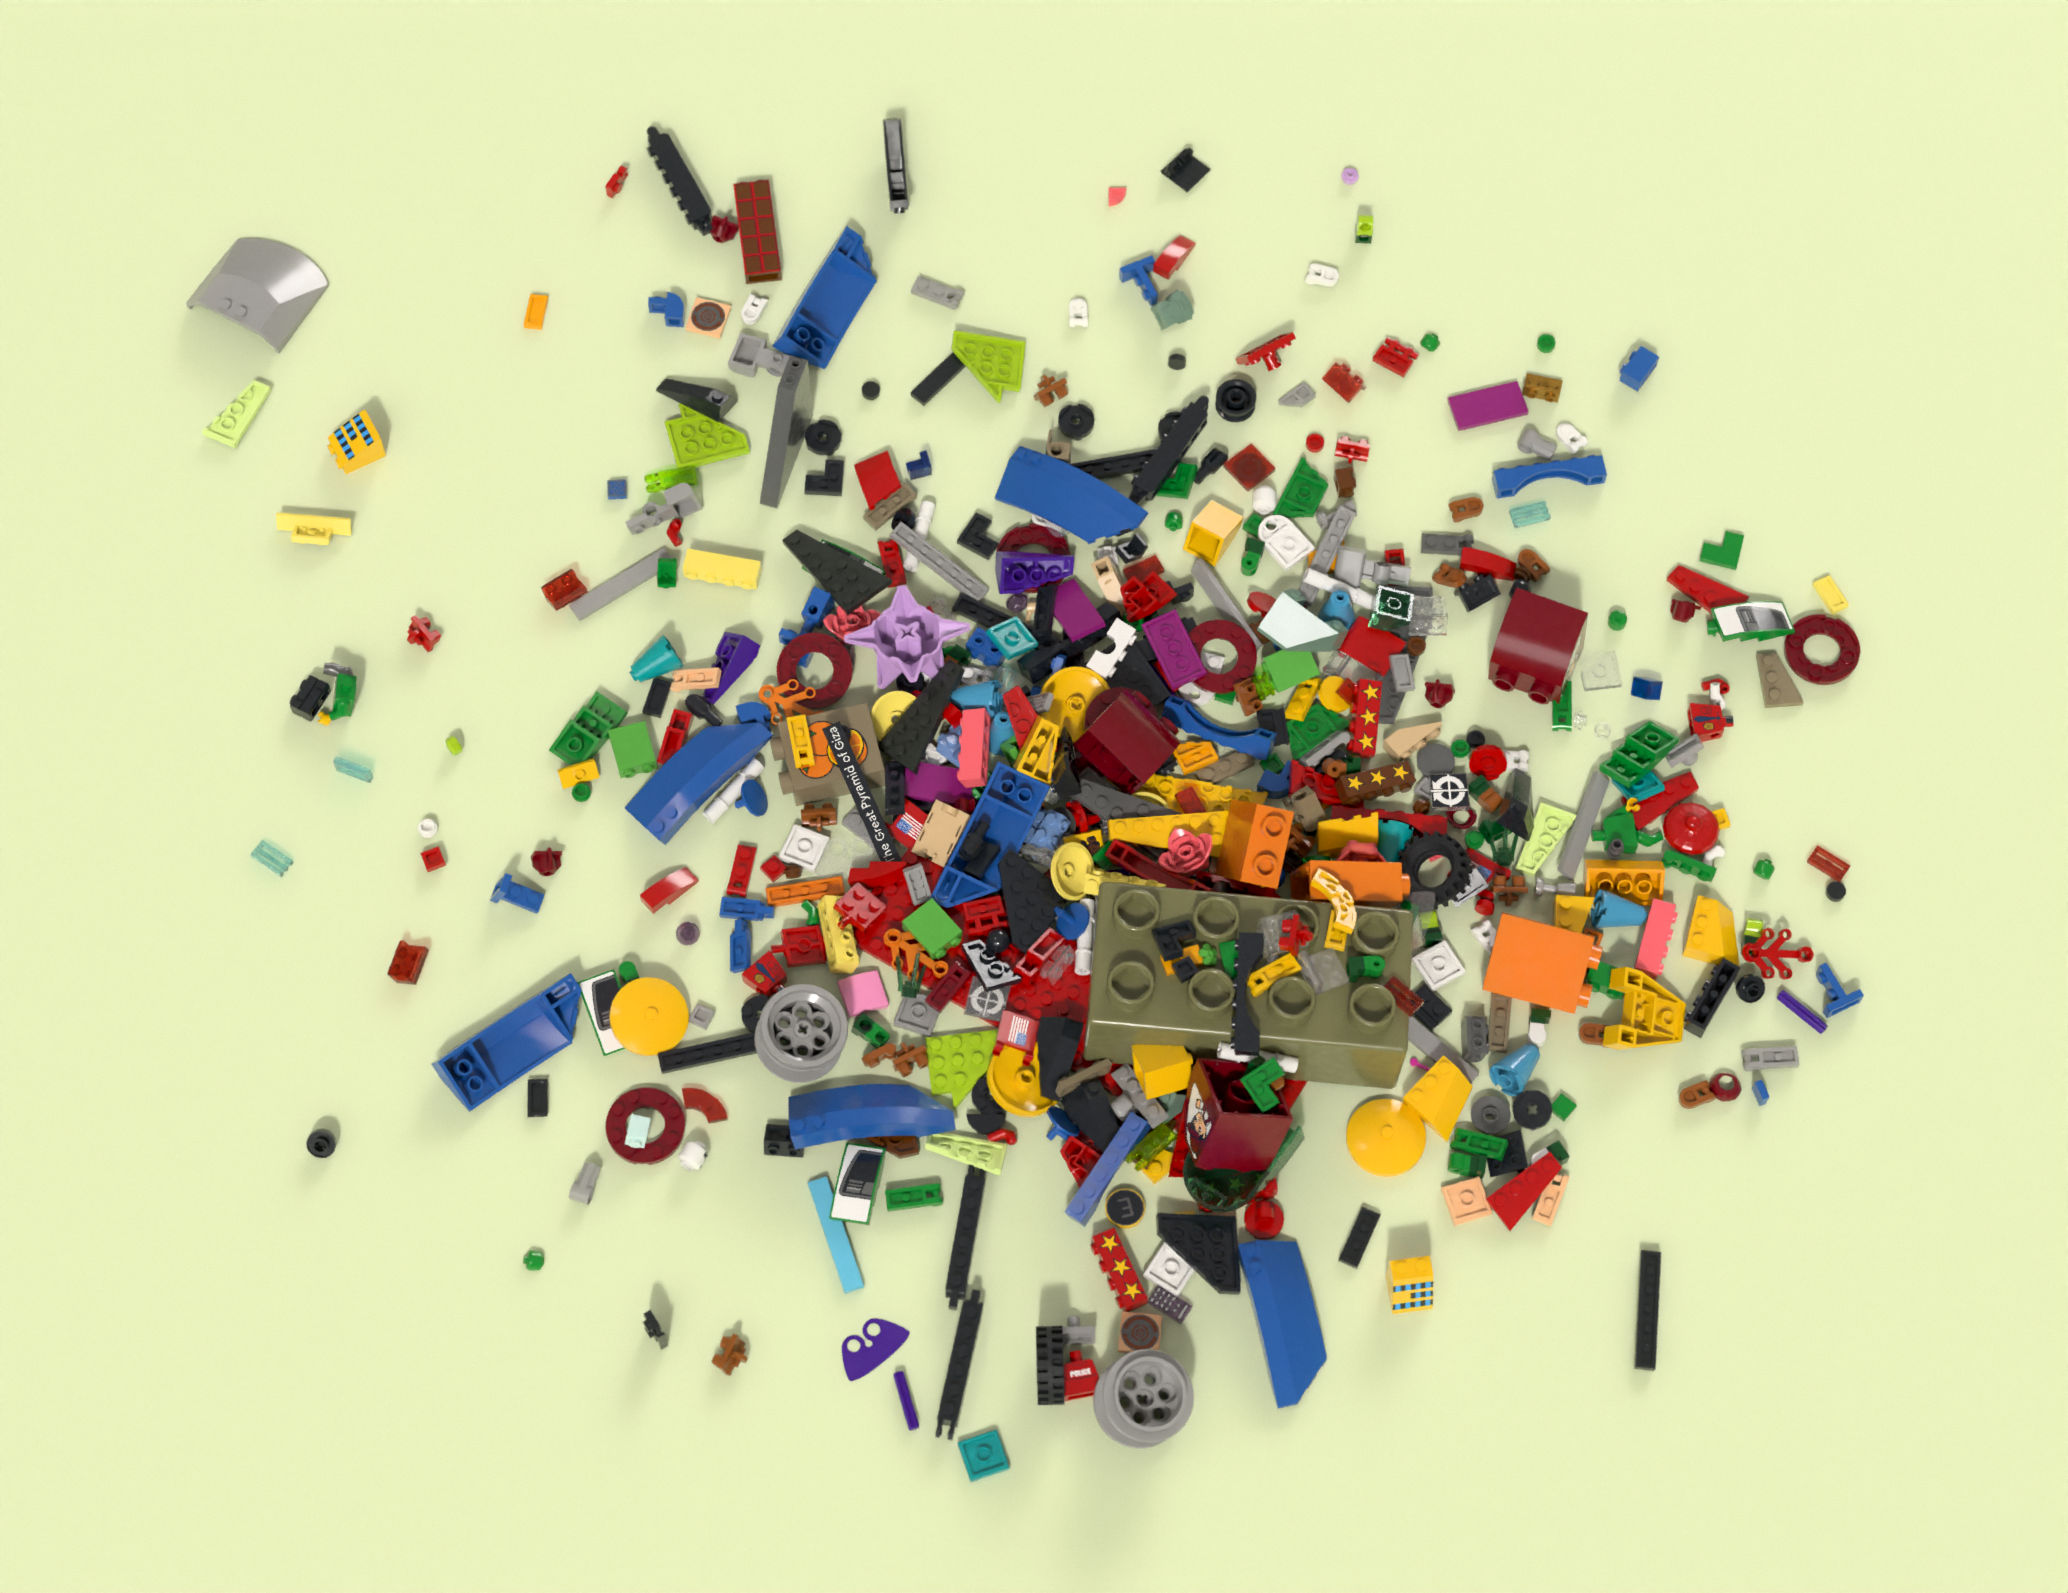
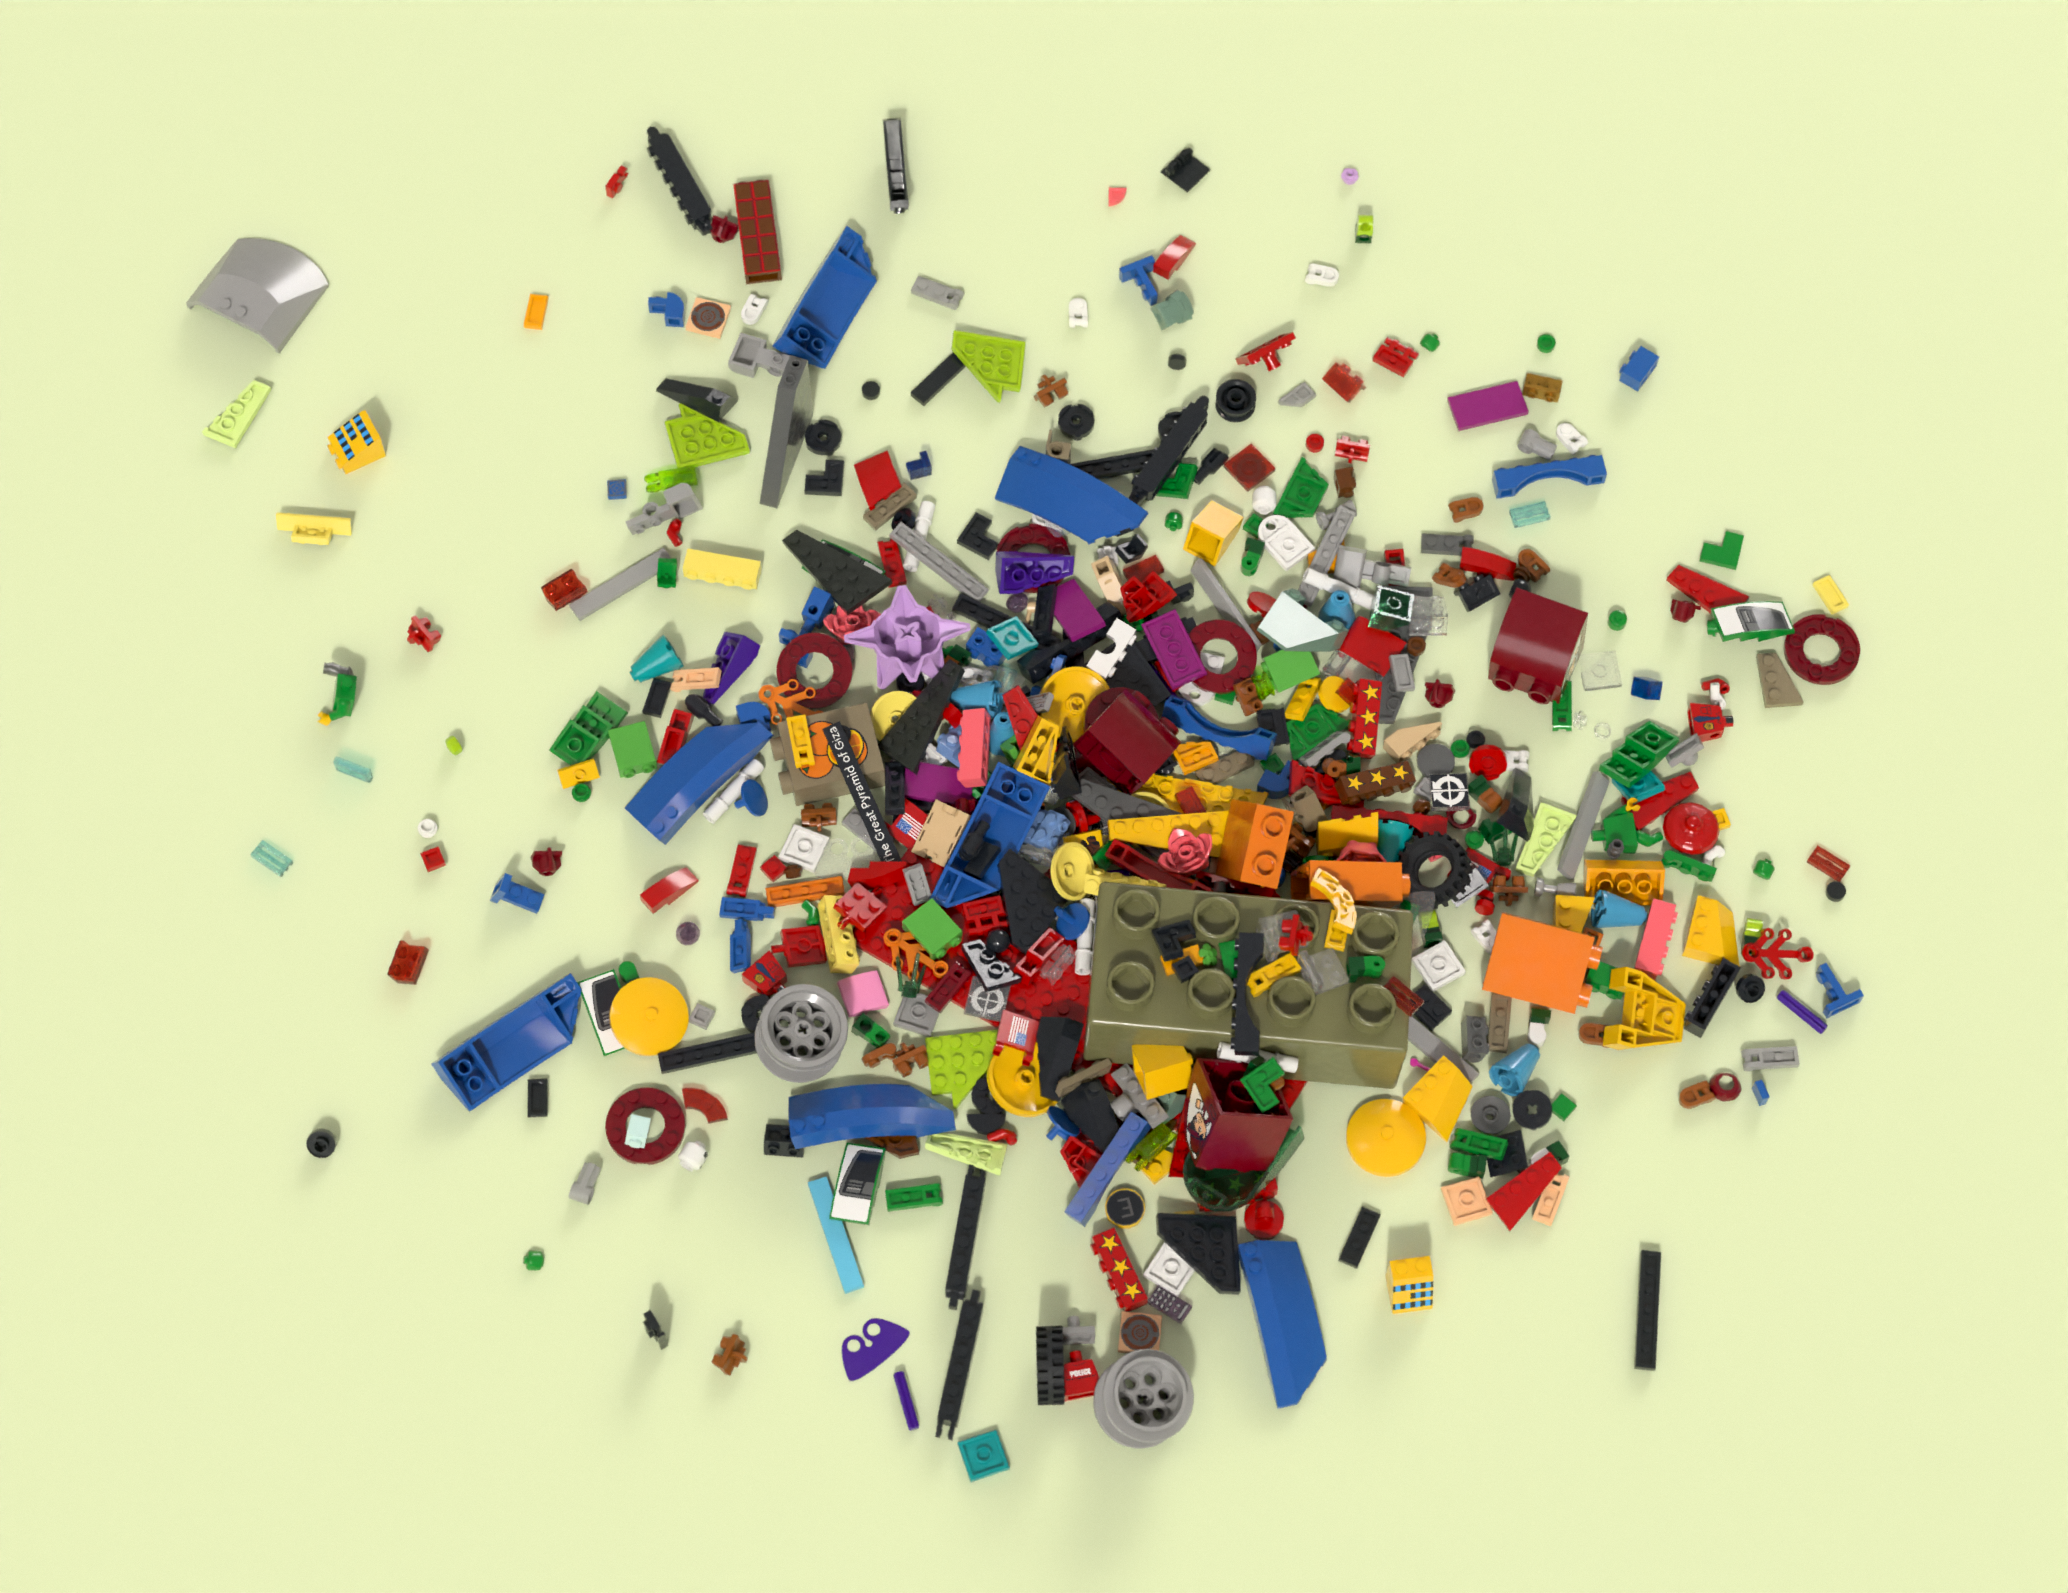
(310, 698): black brick -> none

